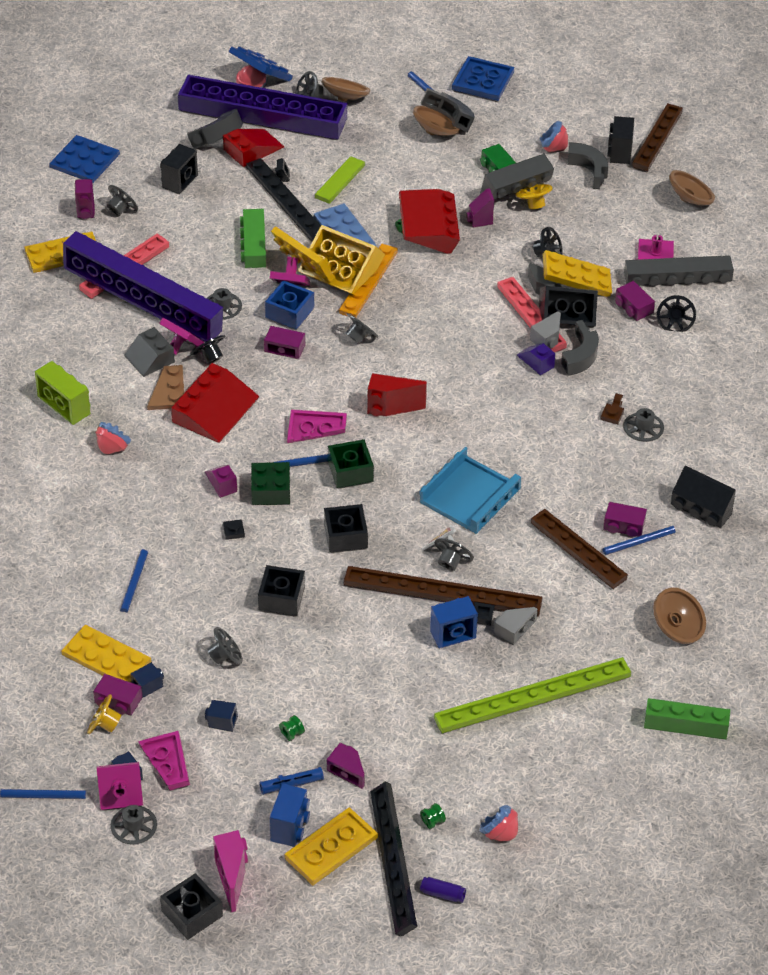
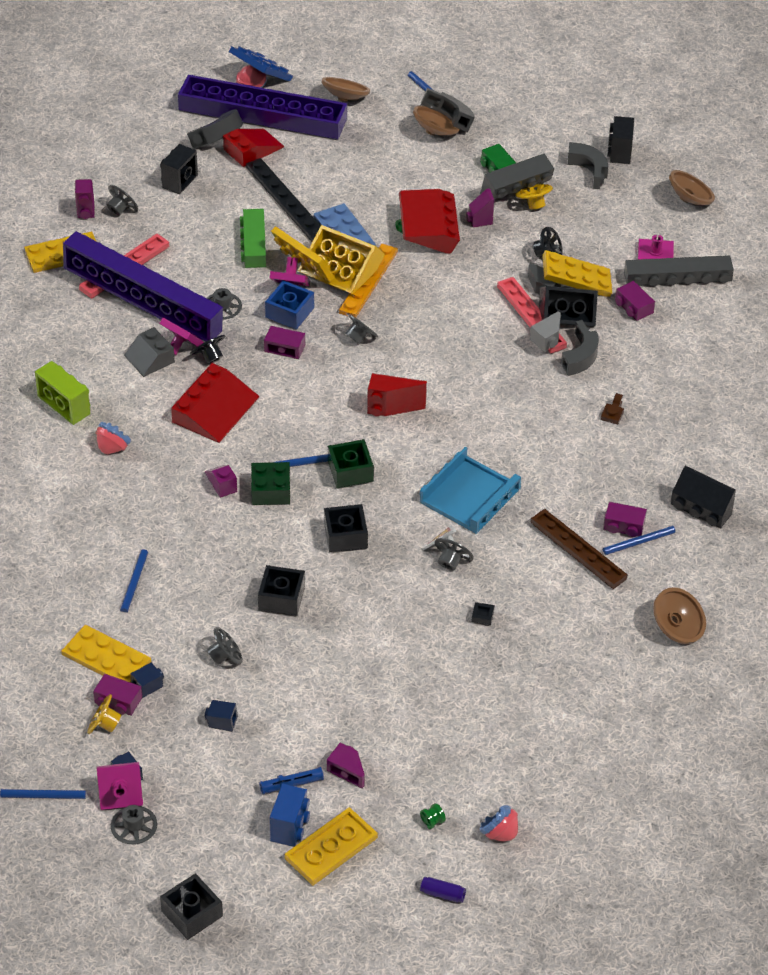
(84, 158): blue plate -> none
(167, 758): dark pink wing -> none
(168, 388): medium nougat wing -> none
(230, 861): dark pink slope -> none
(233, 529): black plate -> none
(282, 170): black plate -> none
(292, 728): green wheel -> none
(311, 87): dark grey wheel -> none
(315, 424): dark pink wing -> none
(339, 179): lime tile -> none
(393, 859): black plate -> none
(438, 589): reddish brown plate -> none
(453, 622): blue brick -> none
(483, 78): blue plate -> none
(514, 623): light grey slope -> none
(532, 695): lime plate -> none
(539, 358): dark purple slope -> none
(555, 138): hair -> none
(643, 422): dark grey wheel -> none
(657, 137): reddish brown plate -> none
(676, 313): black wheel -> none
(687, 718): bright green brick -> none

